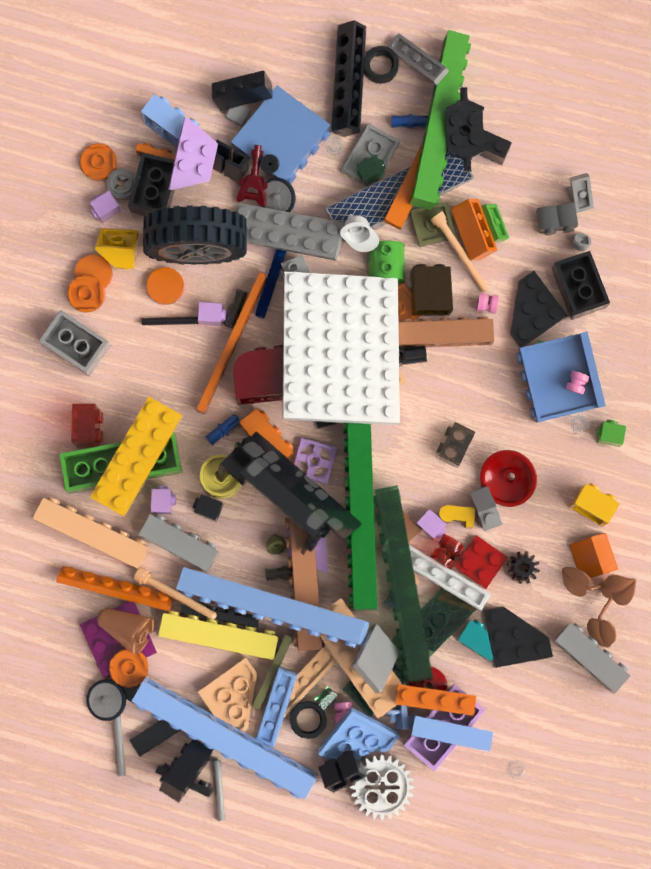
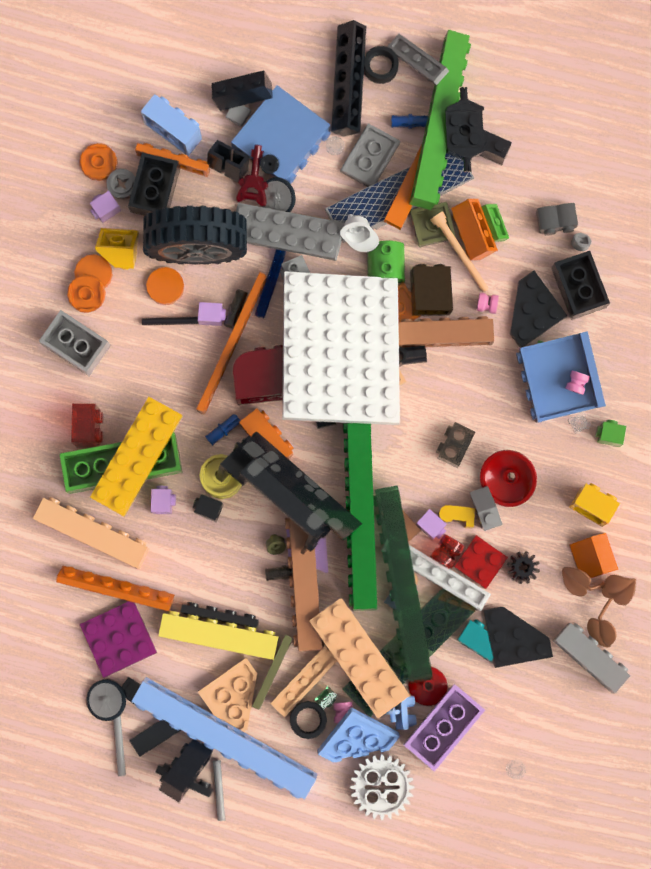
(126, 628): nougat cone -> none
(128, 668): orange tile -> none
(143, 577): light nougat piece -> none
(179, 543): light grey brick -> none
(193, 157): lavender wing -> none
(273, 606): light blue brick -> none
(276, 706): light blue tile -> none
(316, 453): lavender piece -> none
(336, 772): black piece -> none
(370, 170): clear green brick -> none
(376, 658): light grey tile -> none
(435, 699): orange plate -> none
(452, 733): light blue tile -> none
(581, 192): light grey slope -> none

